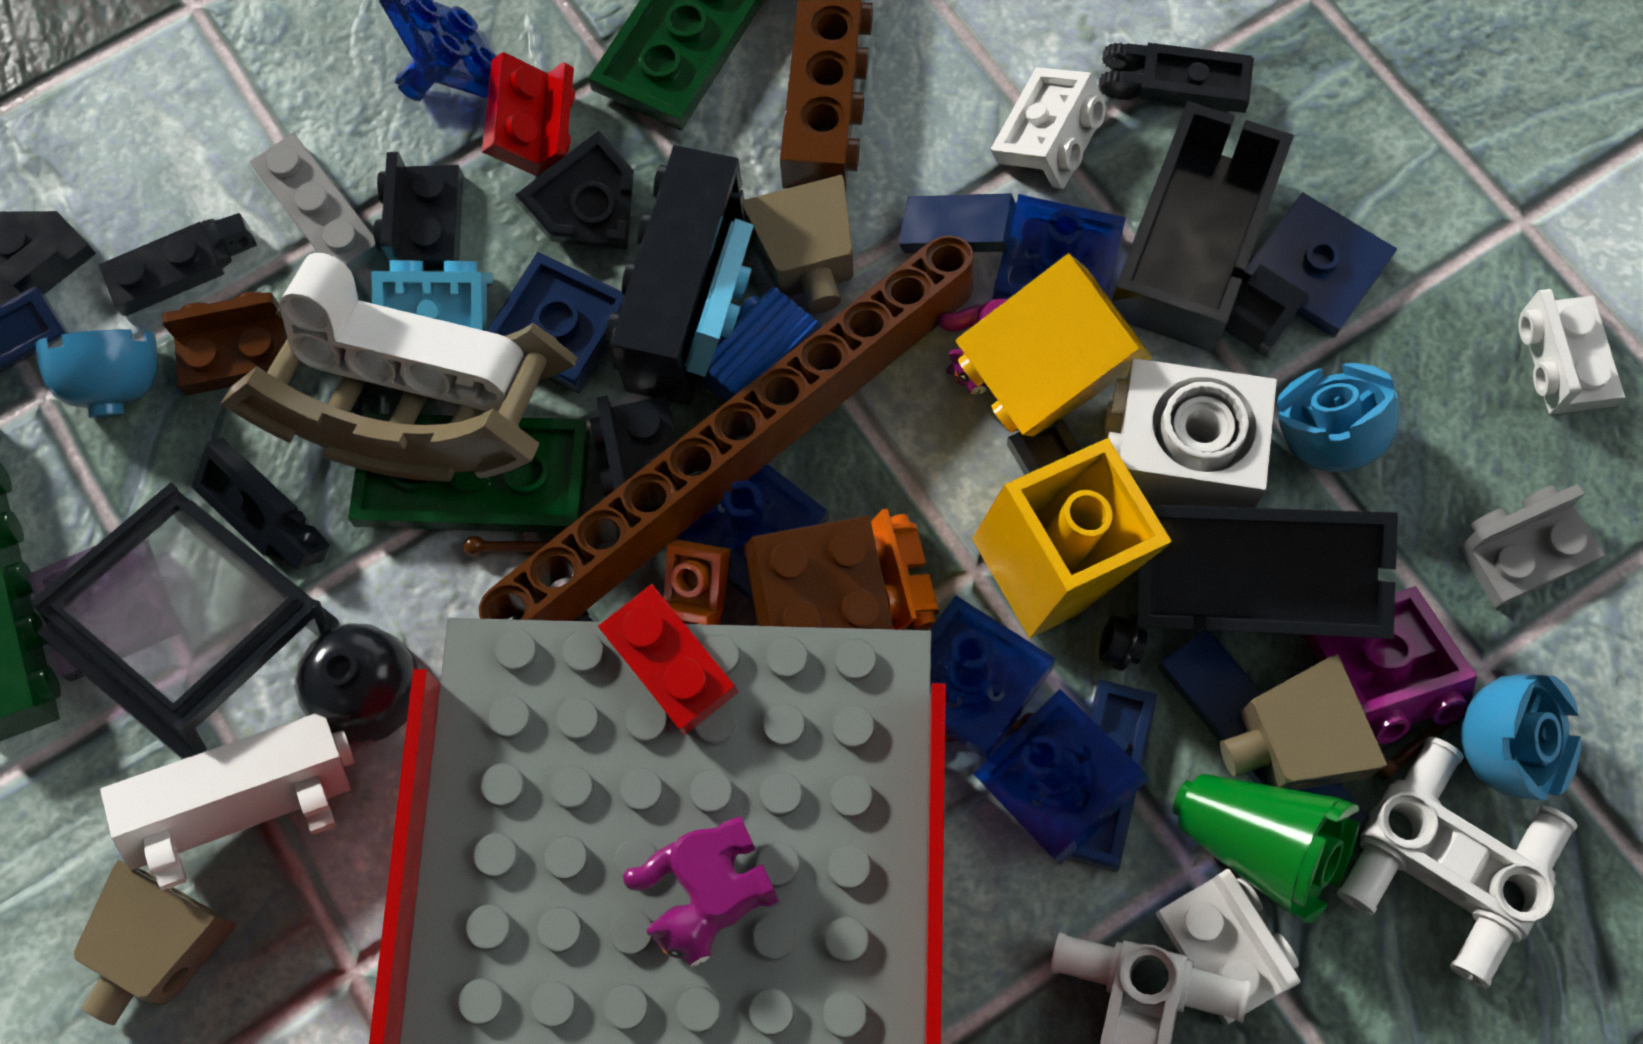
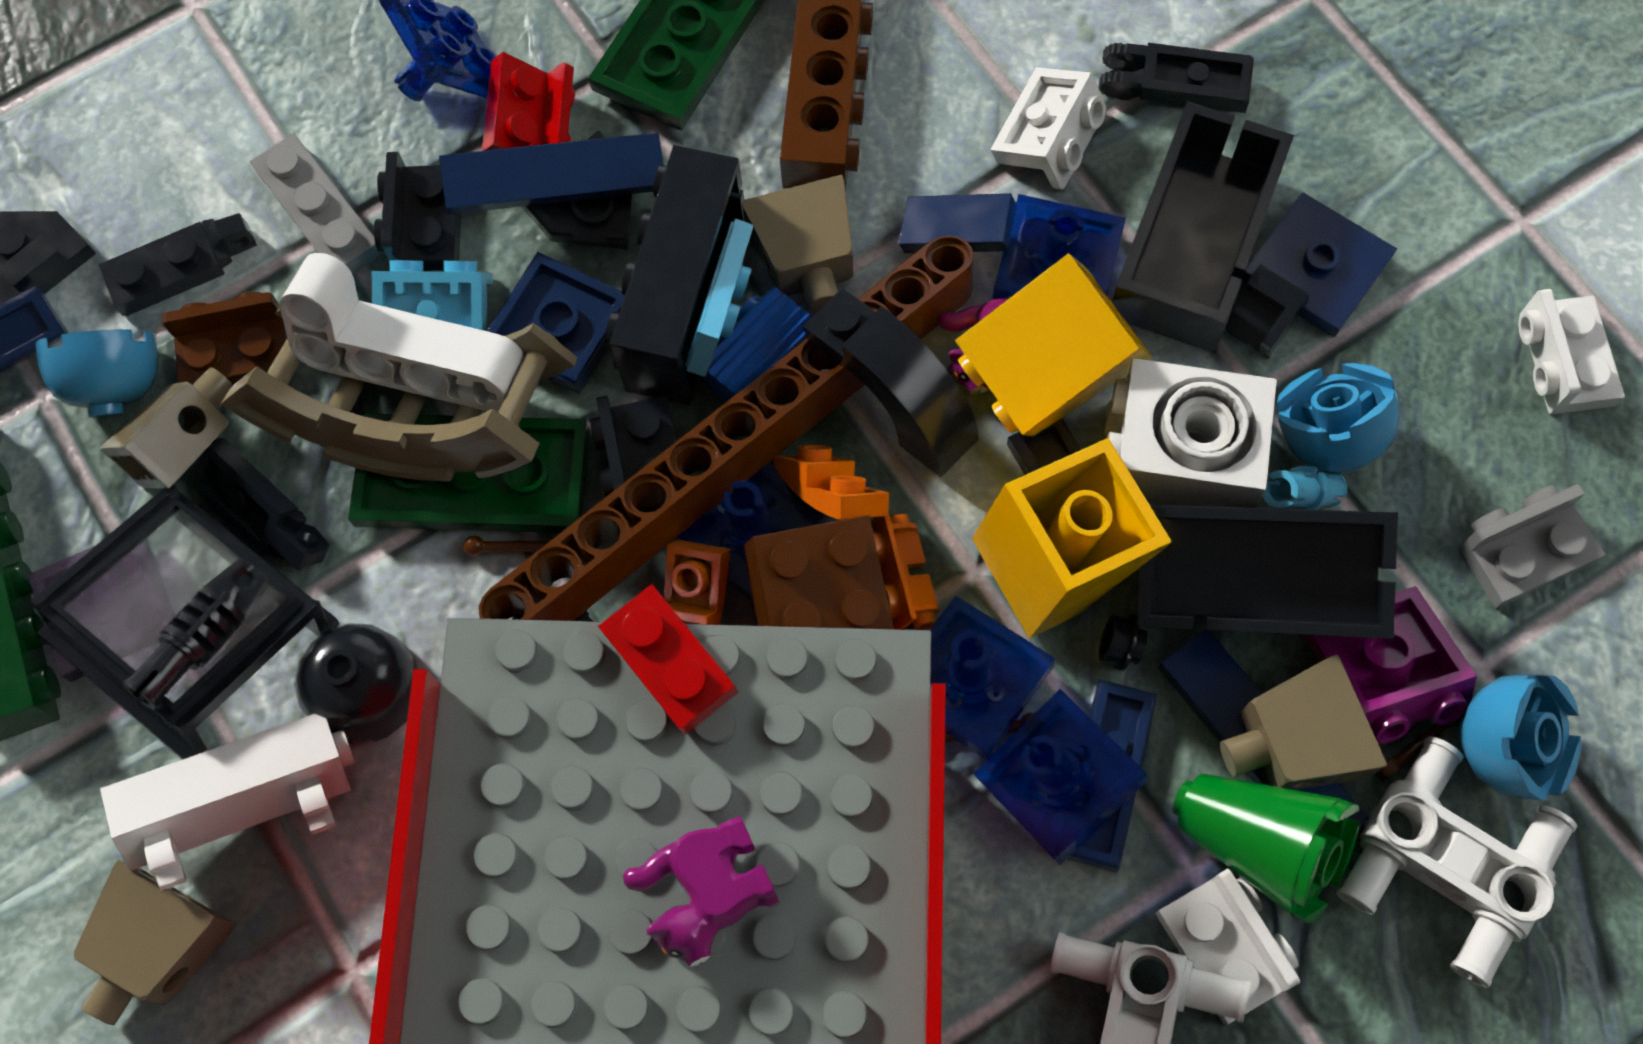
(153, 444): none -> dark tan torso
(199, 630): none -> black hinge
(550, 173): none -> dark blue tile
(830, 483): none -> orange slope
(903, 374): none -> black arch
(1304, 488): none -> medium azure pin

